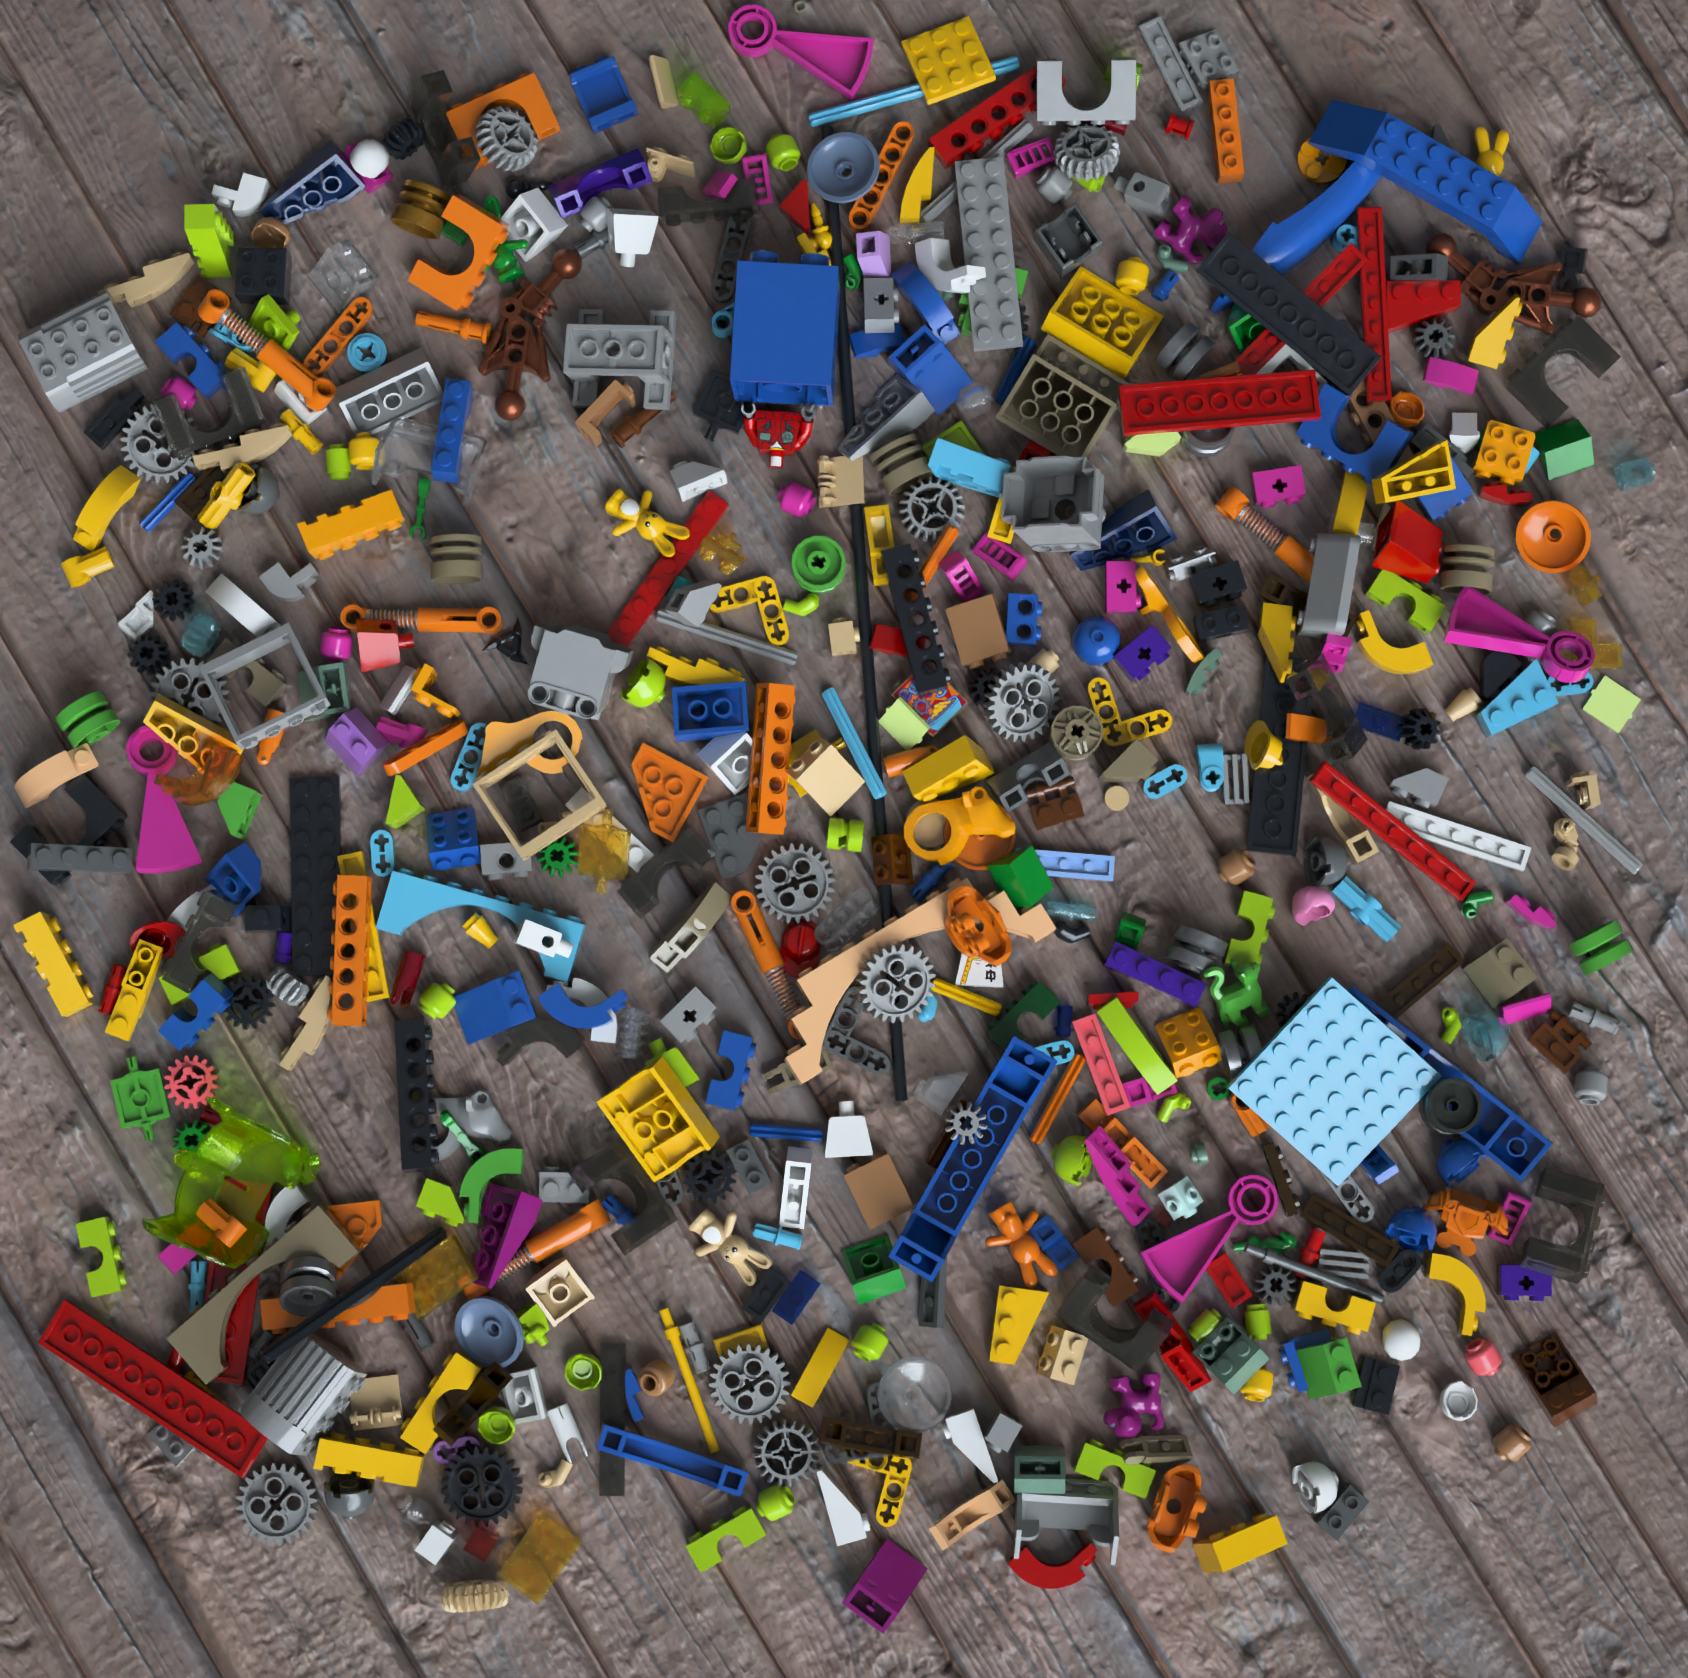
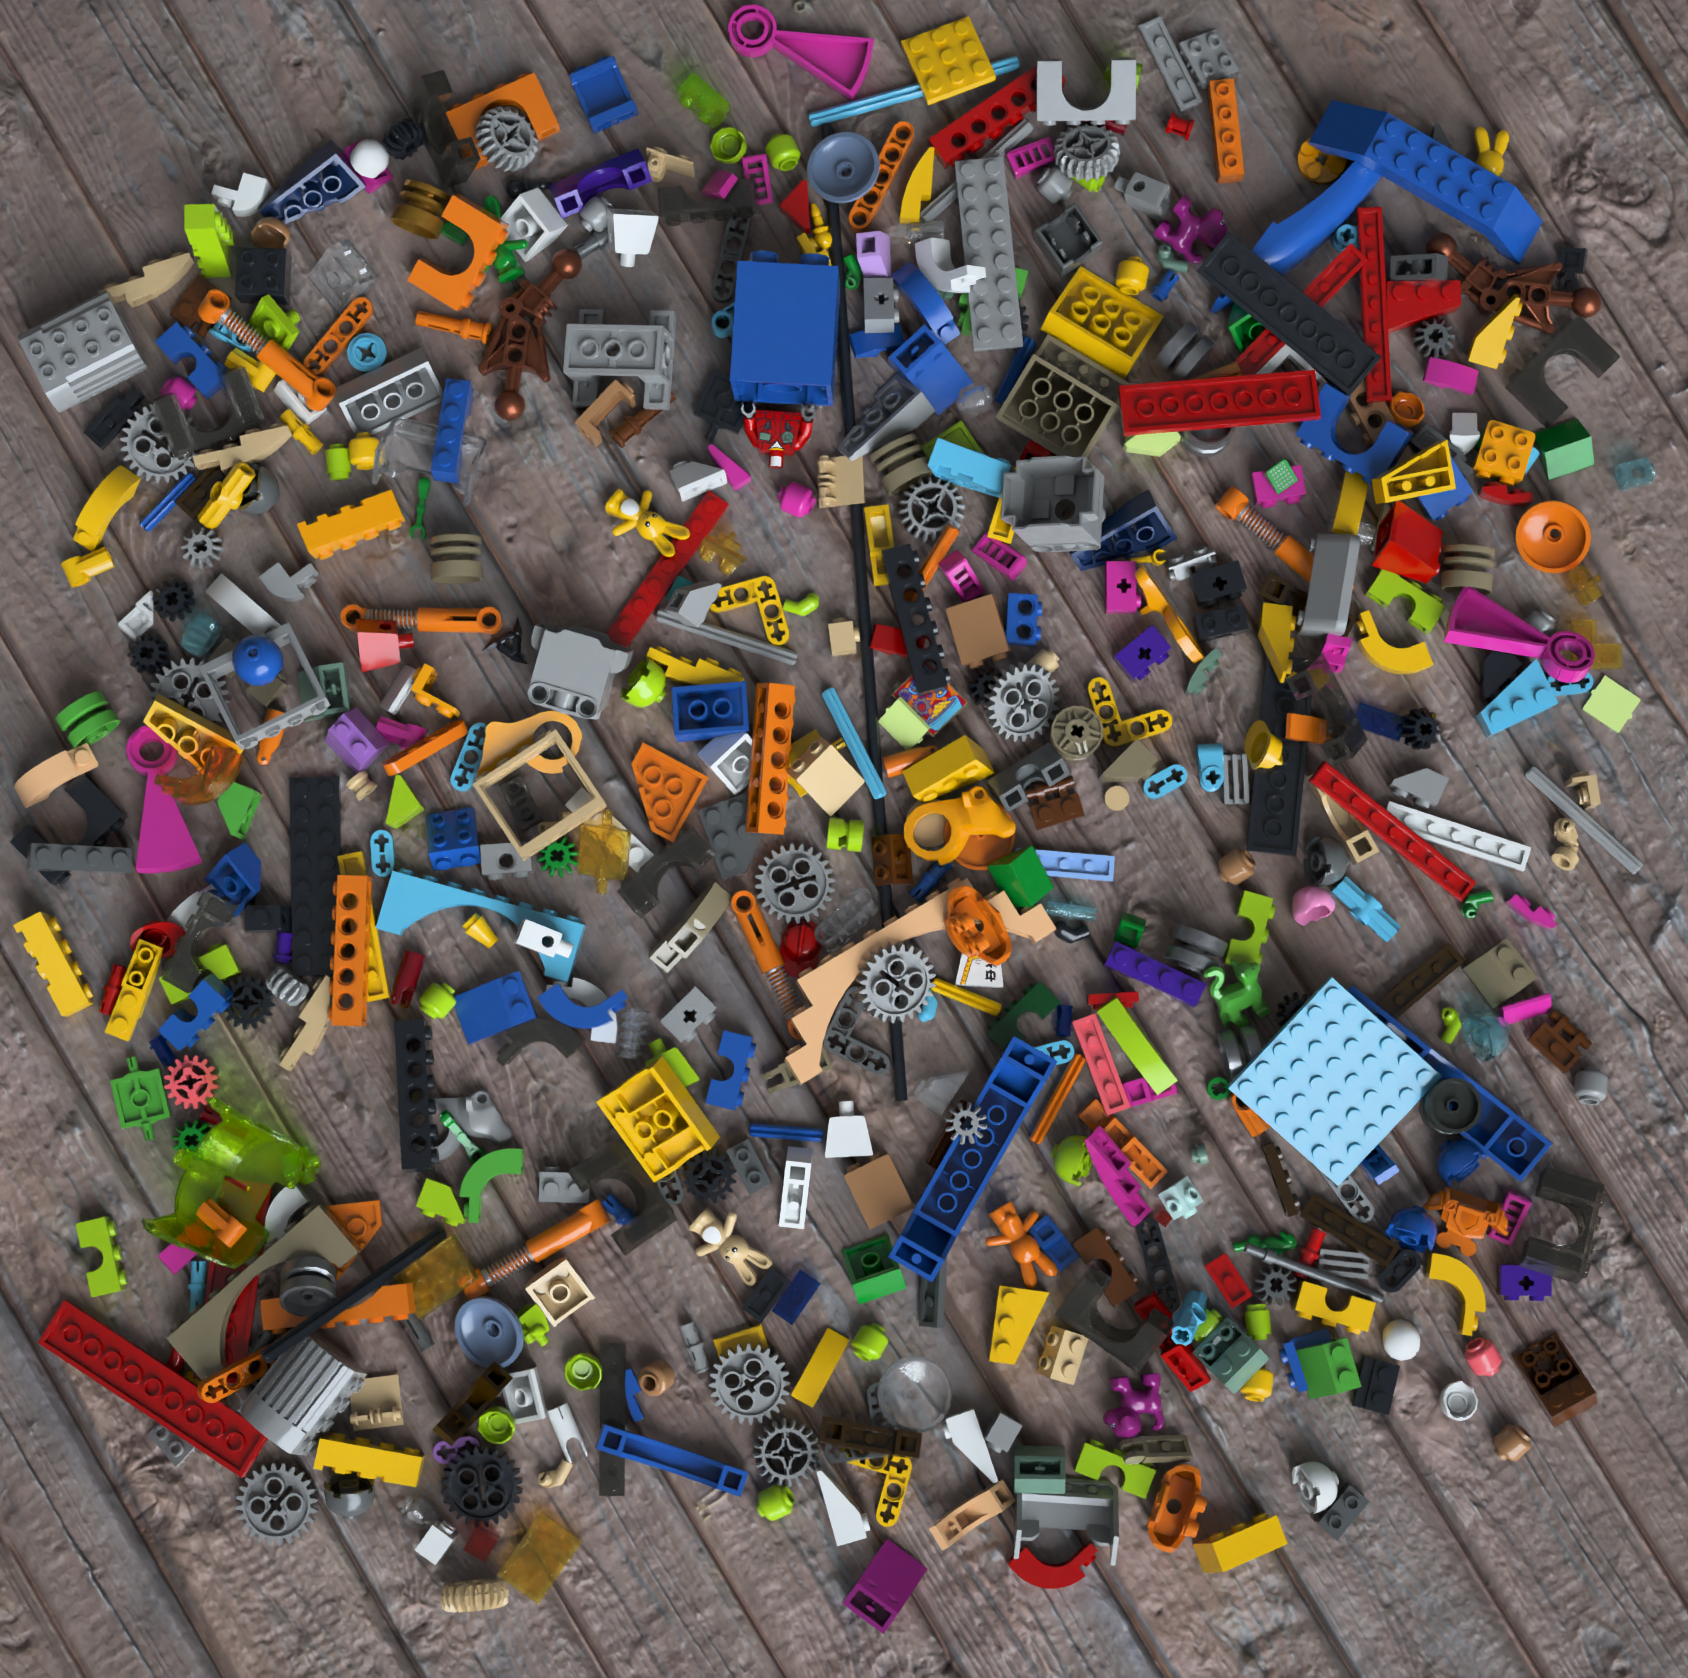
(162, 1050): none -> clear blue pin
(244, 1378): none -> orange beam
(257, 660): none -> blue cylinder
(336, 644): dark pink head -> none
(361, 785): none -> tan wheel
(458, 1374): yellow arch -> none
(506, 1223): magenta wedge -> none
(663, 82): tan slope -> none
(672, 1333): yellow bar -> none
(704, 1547): lime arch -> none
(735, 474): none -> dark pink slope
(778, 1235): medium azure axle -> none
(820, 550): bright green wheel -> none
(1096, 640): blue cylinder -> none
(1171, 1103): lime arm -> none
(1184, 1257): dark pink piece -> none
(1189, 1042): light orange bracket -> none
(1189, 1317): none -> medium azure piece
(1280, 476): none -> slope
(1463, 704): tan cone -> none
(1594, 1018): light grey pin -> none
(1600, 947): bright green wheel -> none

